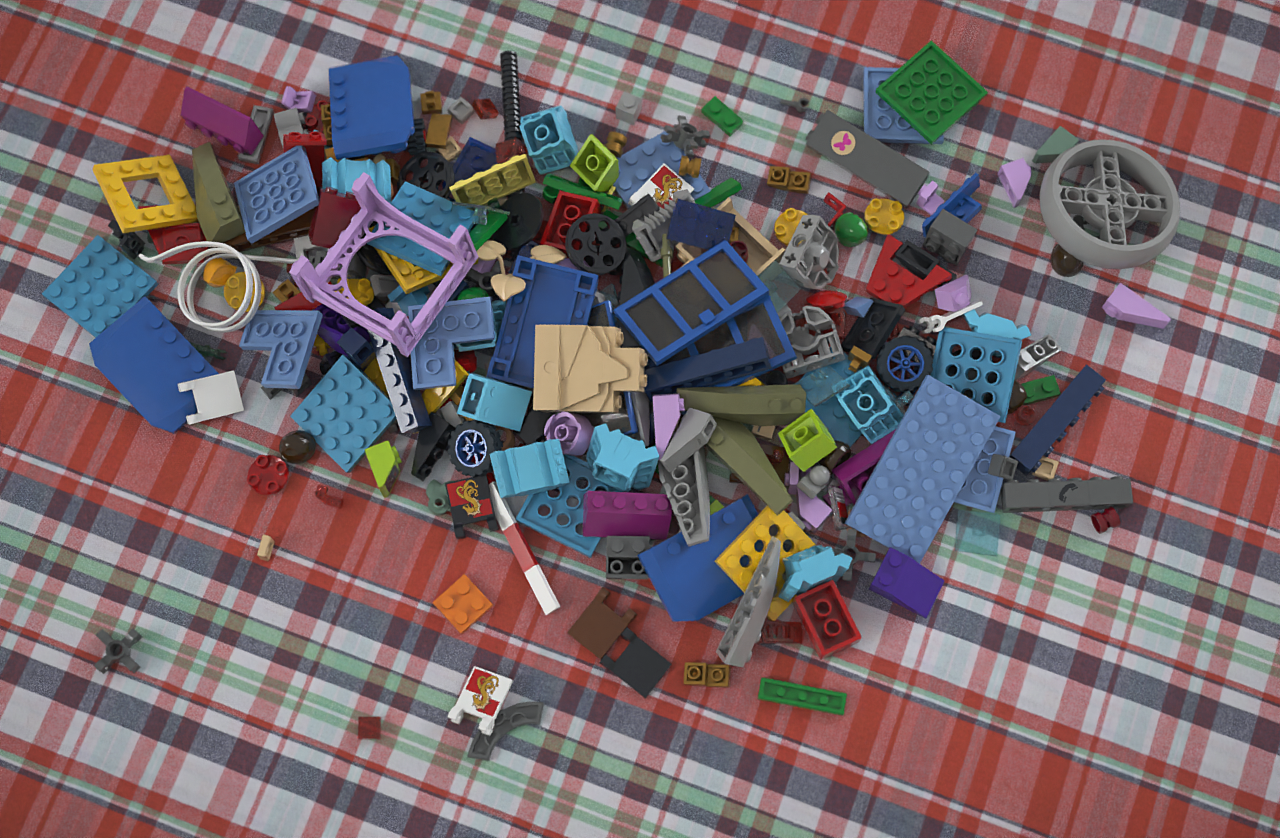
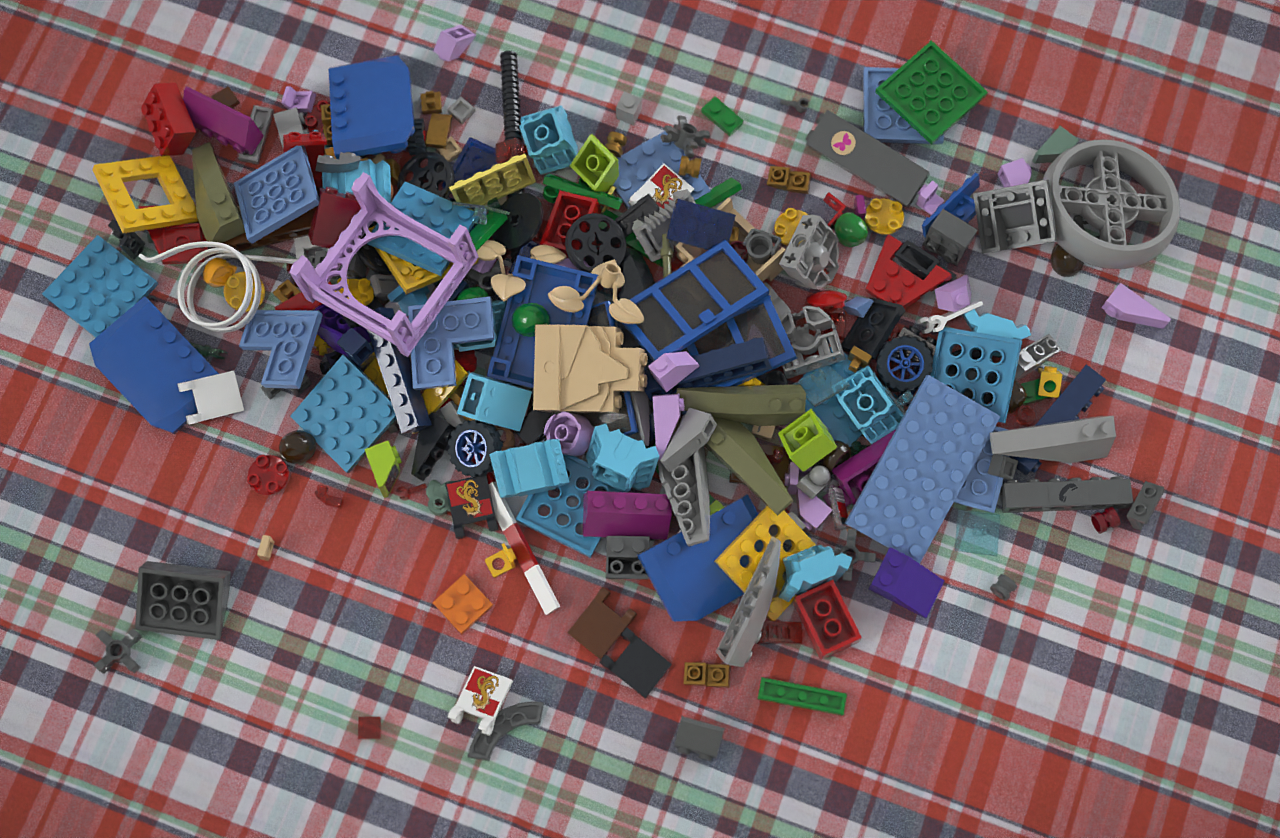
(168, 119): none -> red brick
(182, 600): none -> dark grey slope
(226, 97): none -> reddish brown tile
(346, 162): none -> flat silver slope
(409, 491): none -> clear red hand
(453, 42): none -> lavender slope
(485, 108): clear red plate -> none
(506, 555): none -> yellow bracket
(527, 316): none -> green hat
(609, 277): none -> tan plant
(672, 368): none -> lavender slope
(698, 738): none -> dark grey slope
(760, 245): none -> dark grey piece
(780, 285): clear light blue piece -> none
(856, 447): none -> hand
(859, 206): none -> magenta tile
(1003, 587): none -> dark grey wheel
(1015, 216): none -> dark grey slope
(1047, 374): none -> yellow bracket
(1047, 468): tan tile -> none
(1058, 441): none -> light grey wedge
(1145, 504): none -> dark grey bracket

